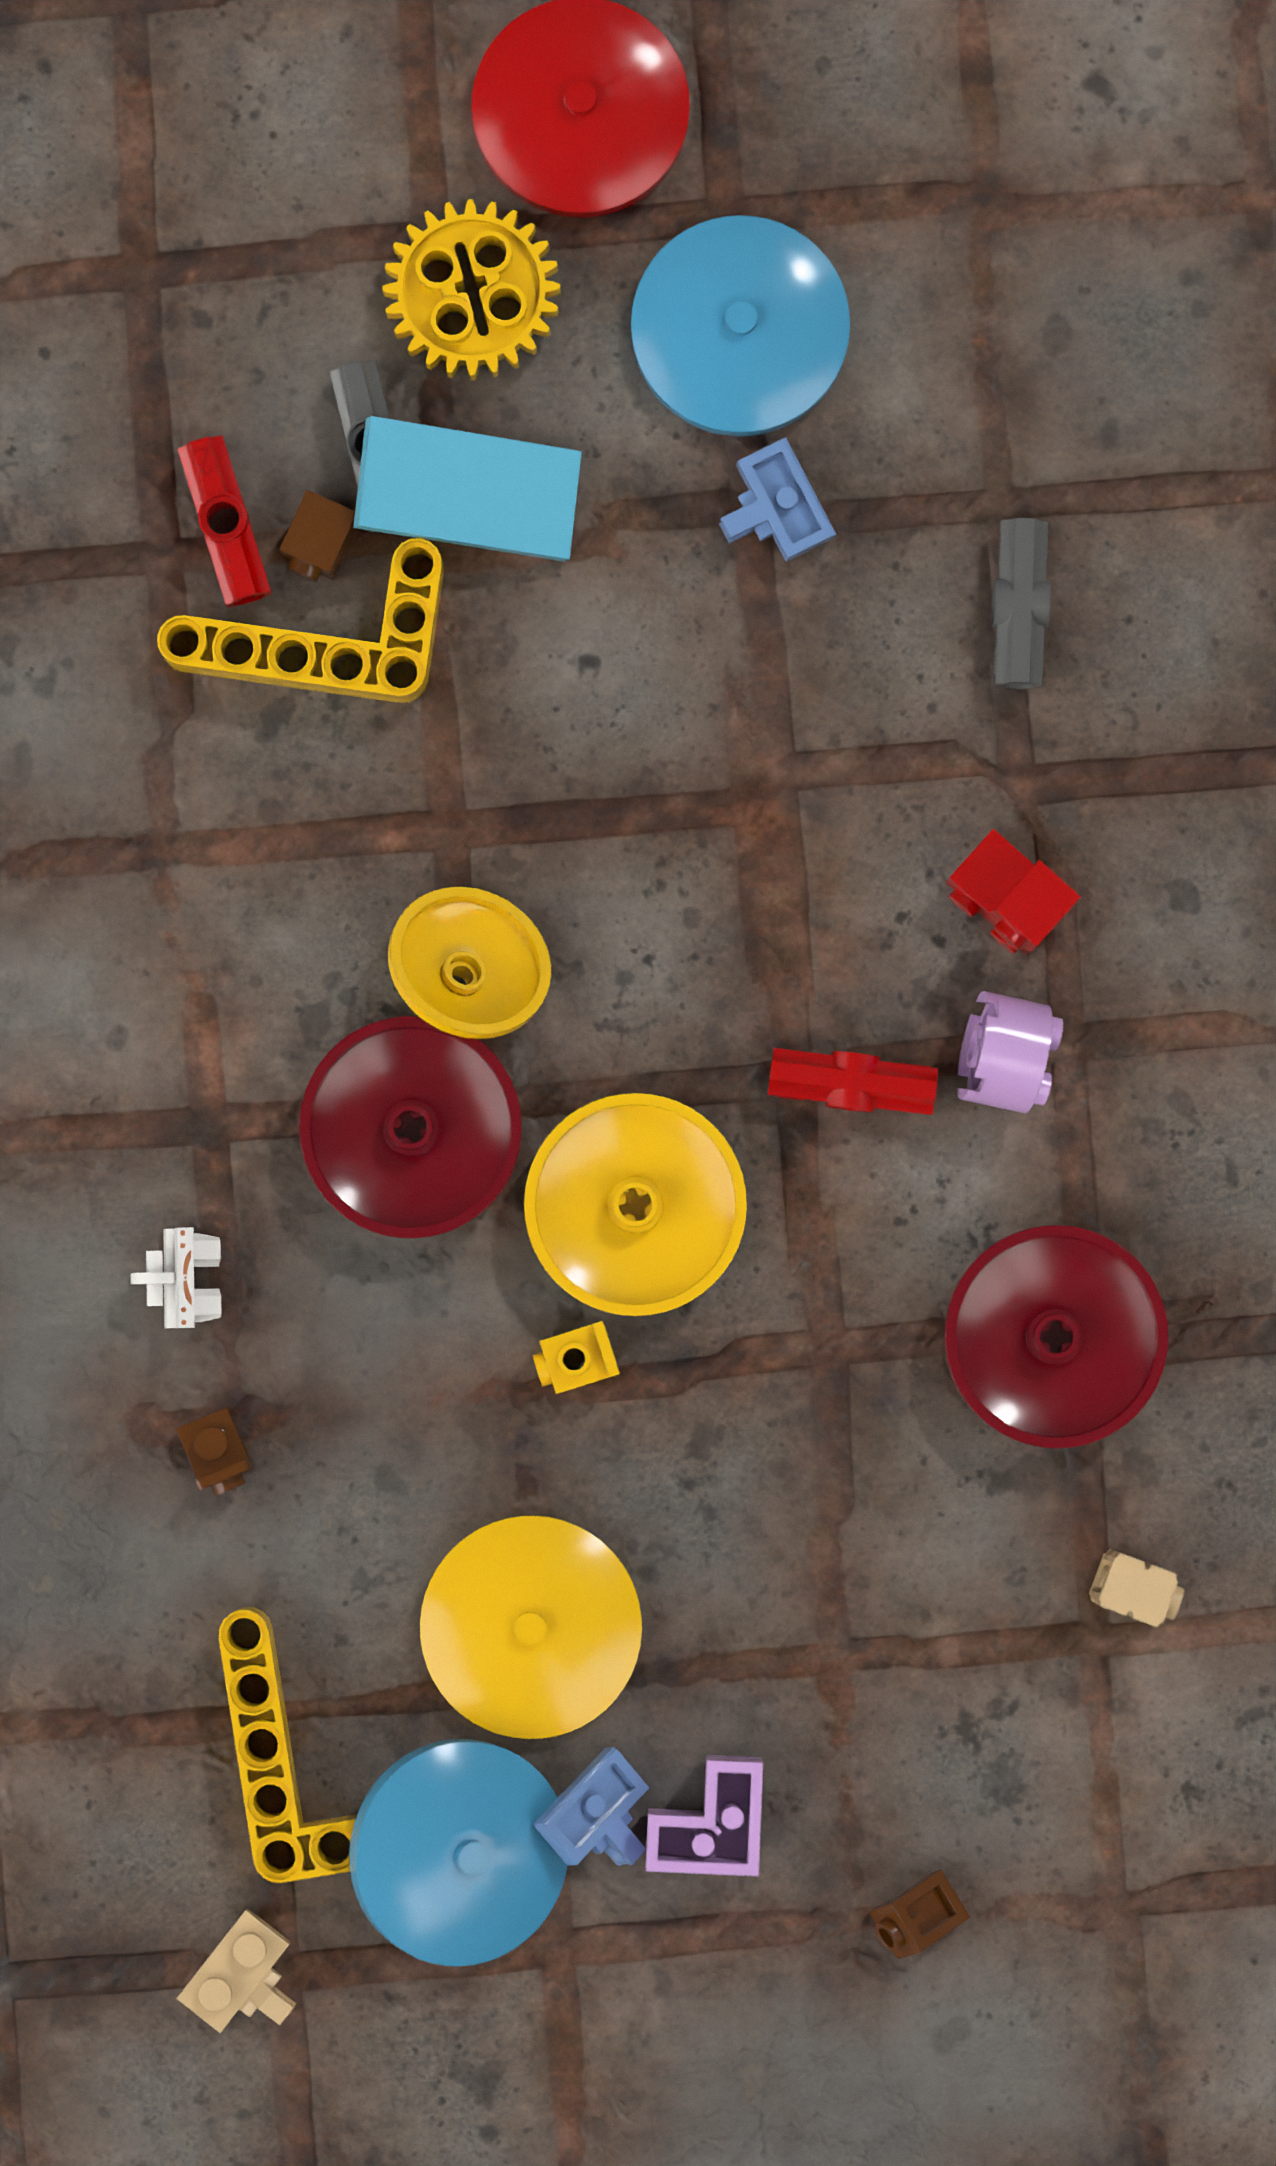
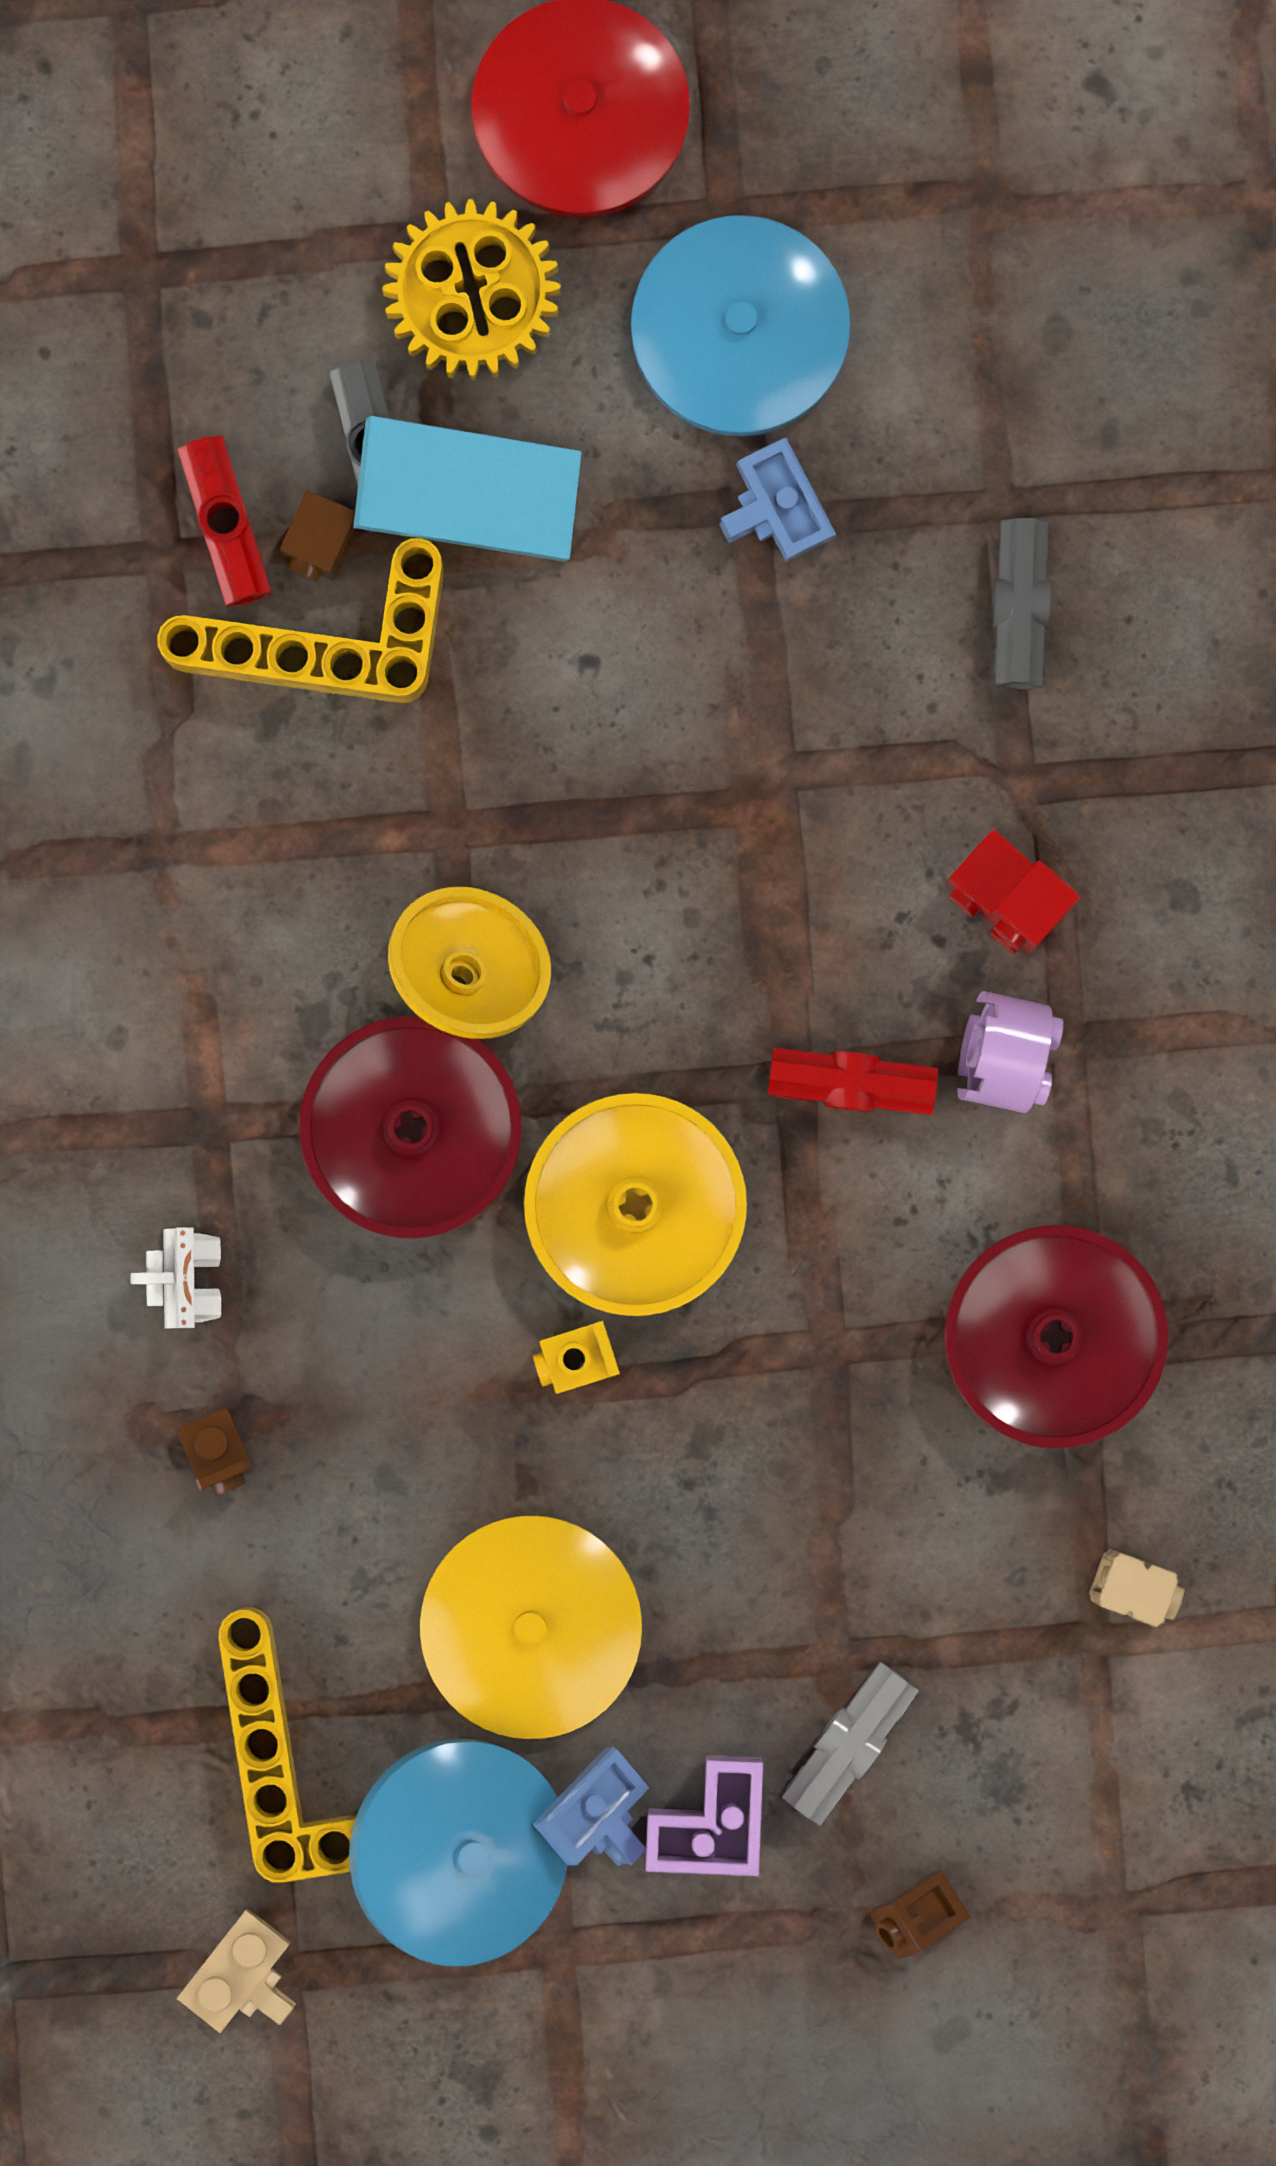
(850, 1743): none -> light grey piece

